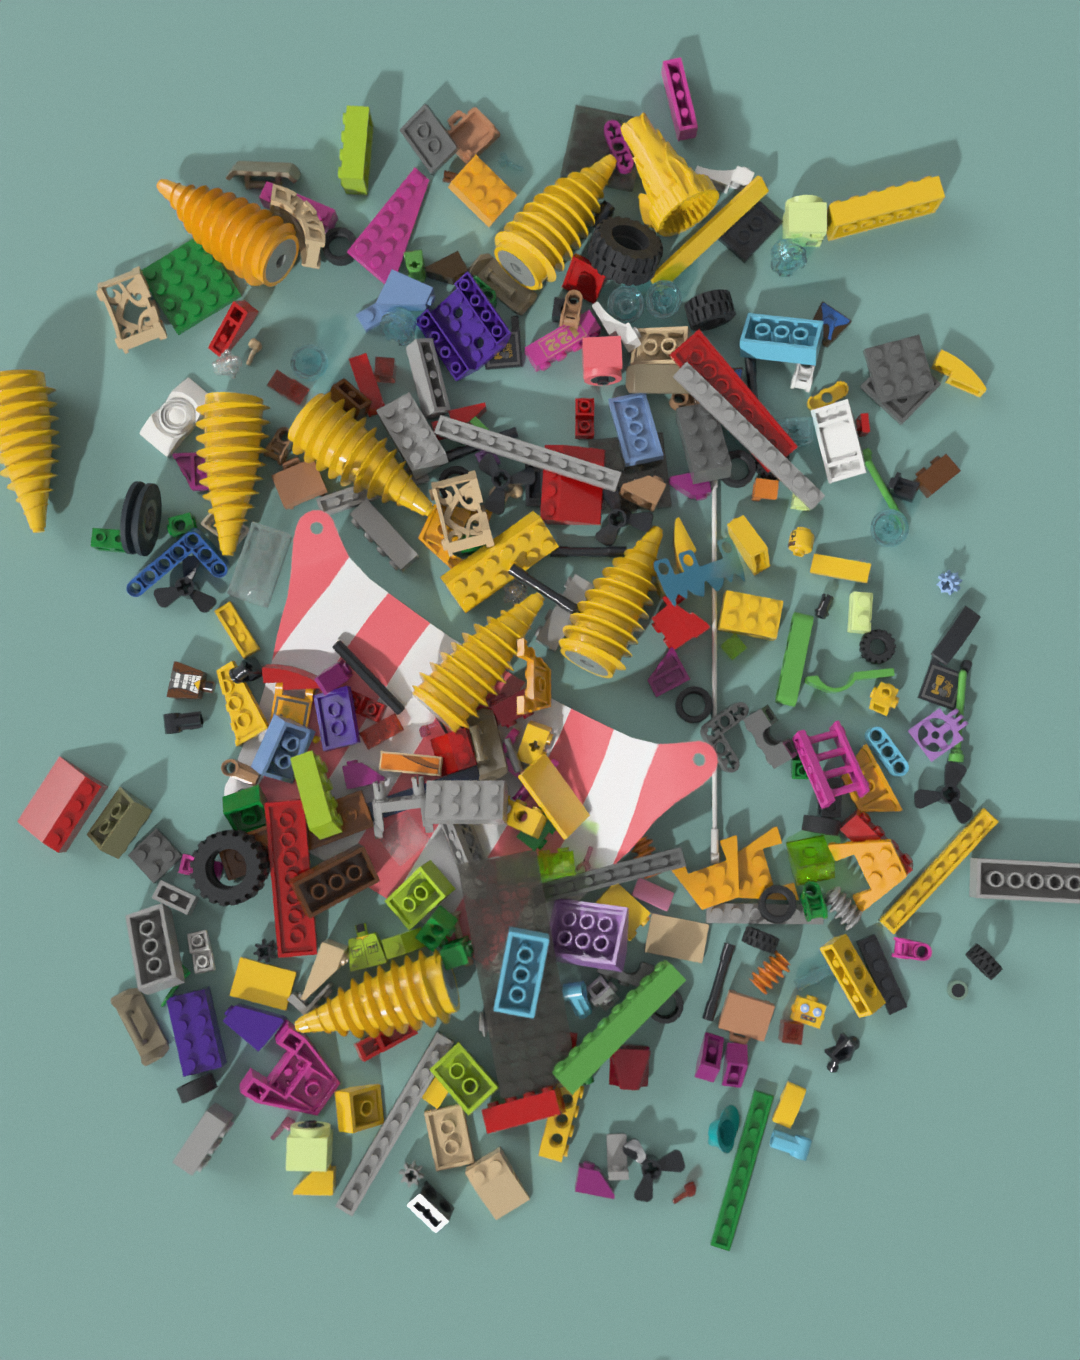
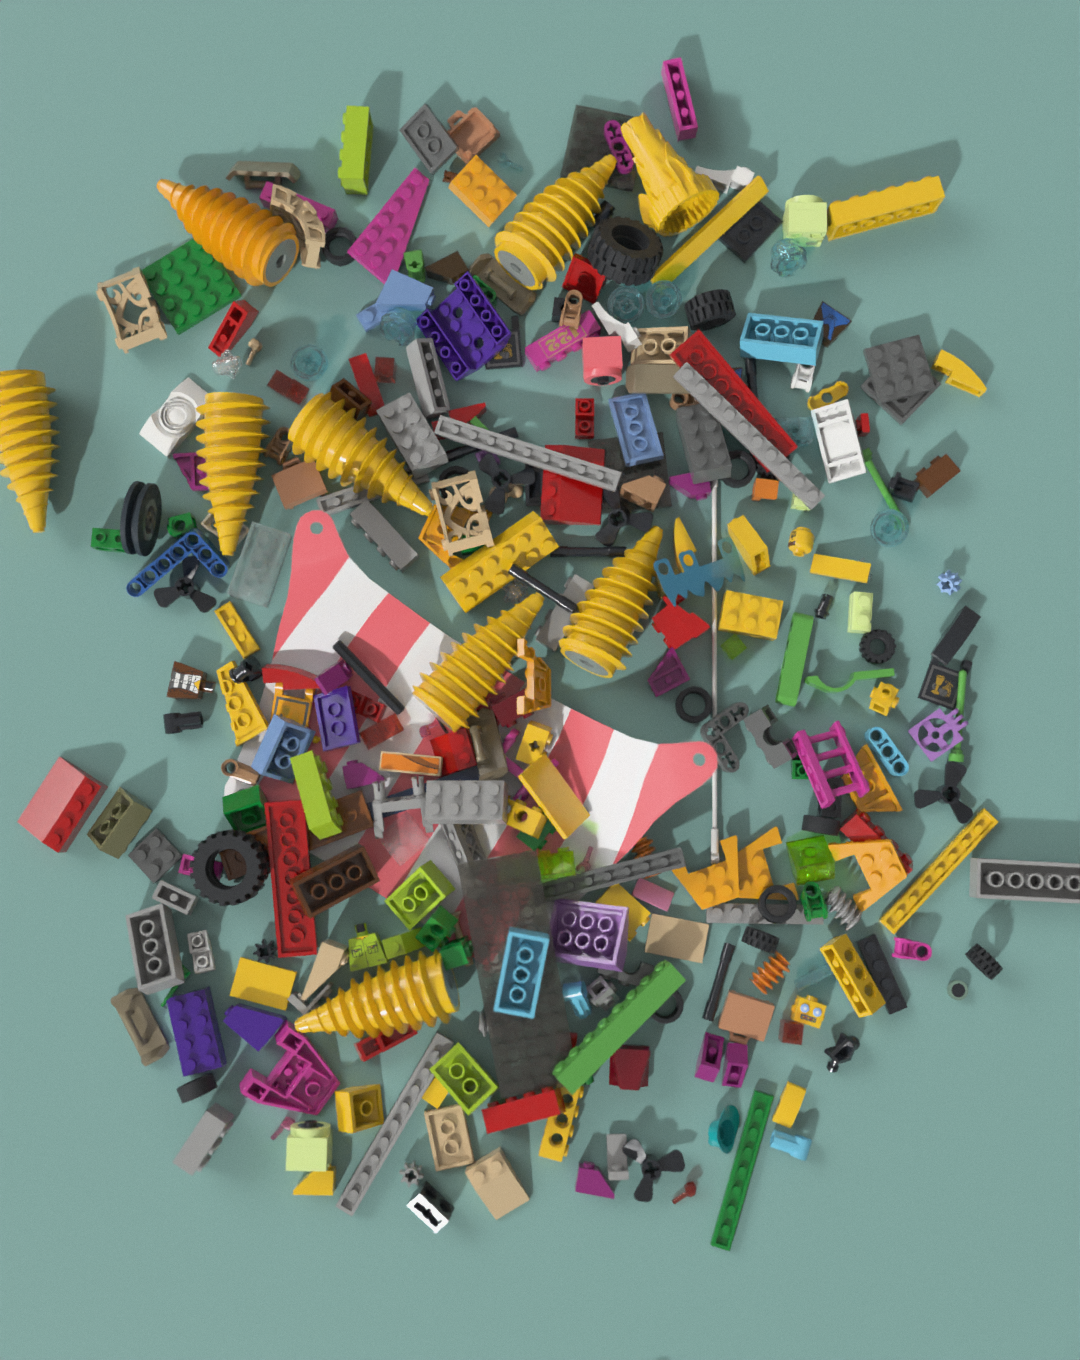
(513, 756): flat silver pin -> none

